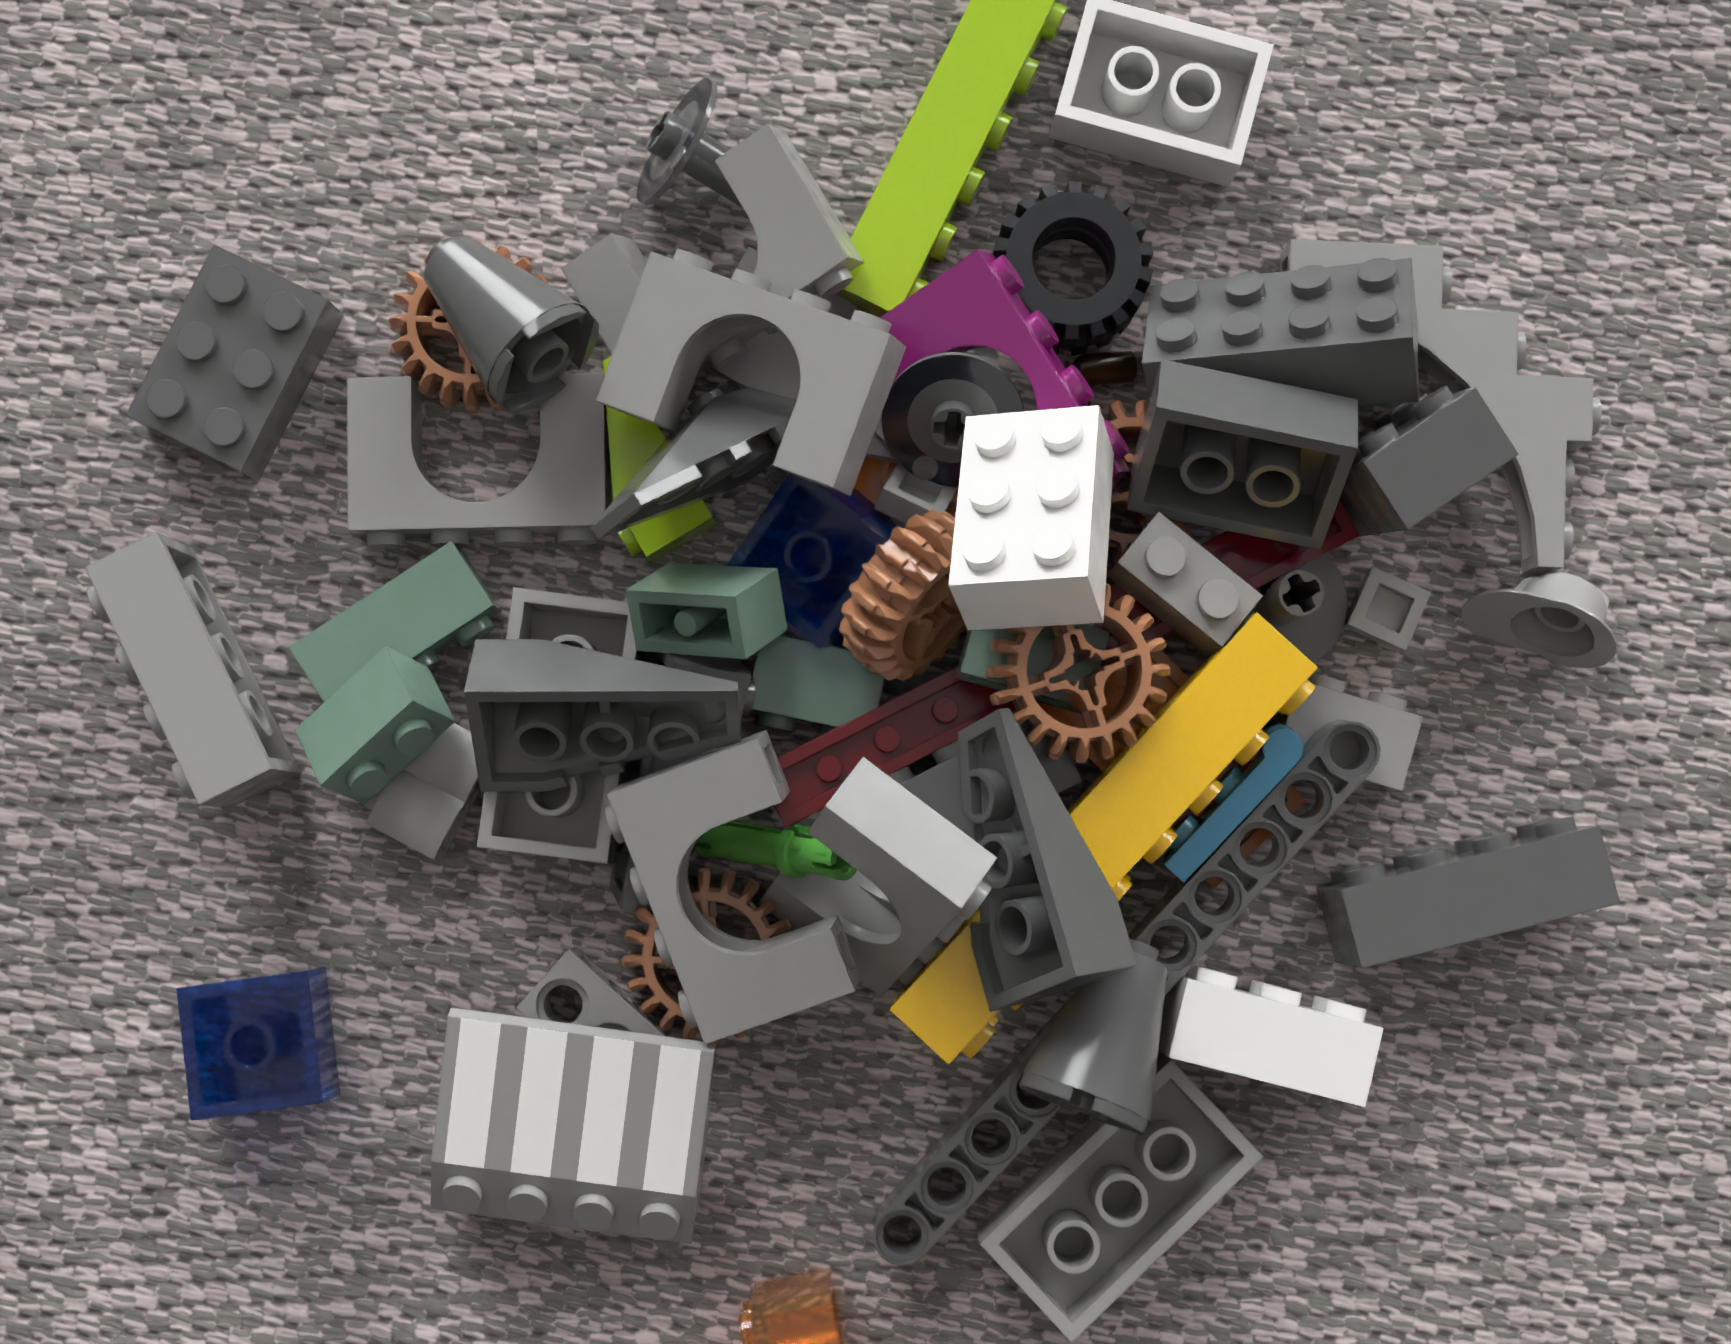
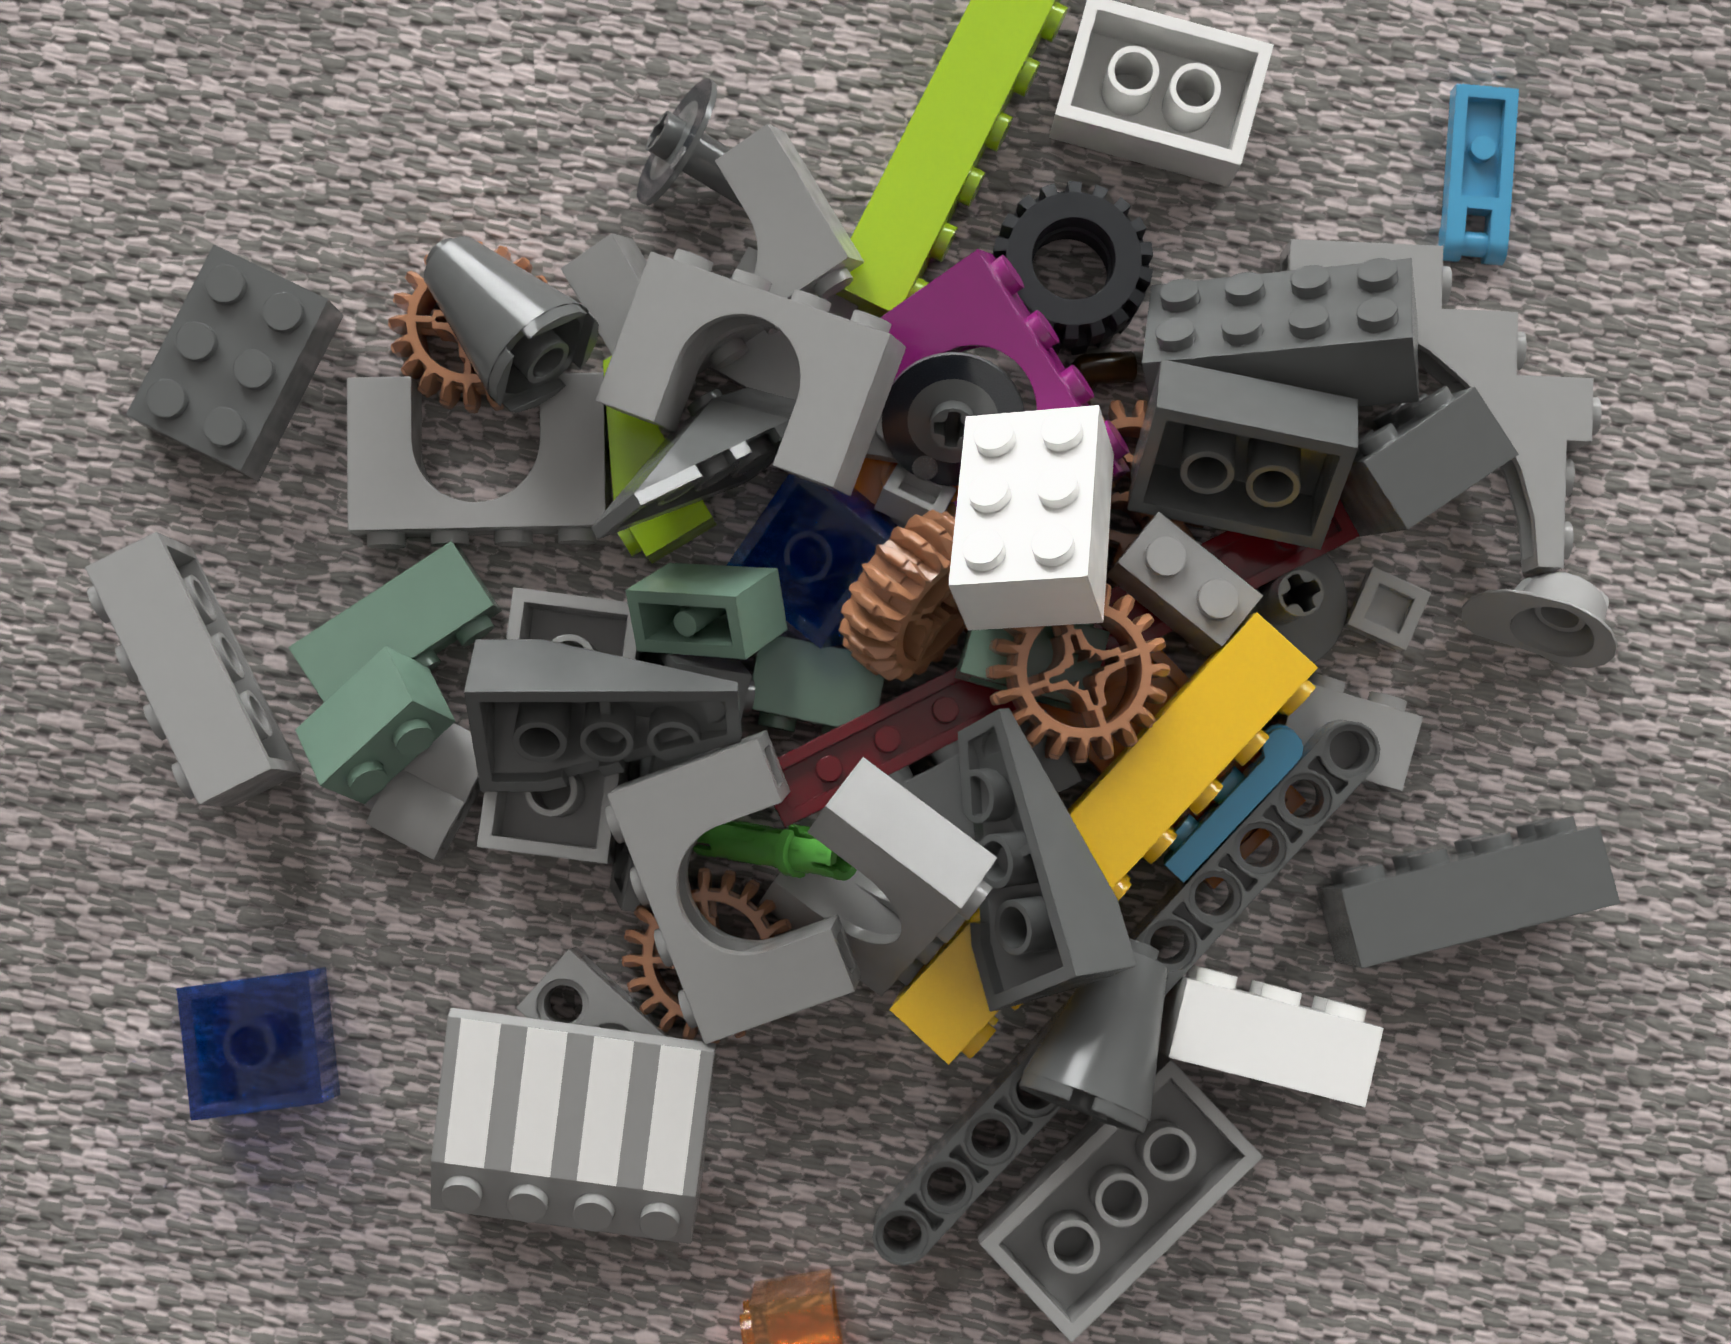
(1479, 172): none -> dark azure plate

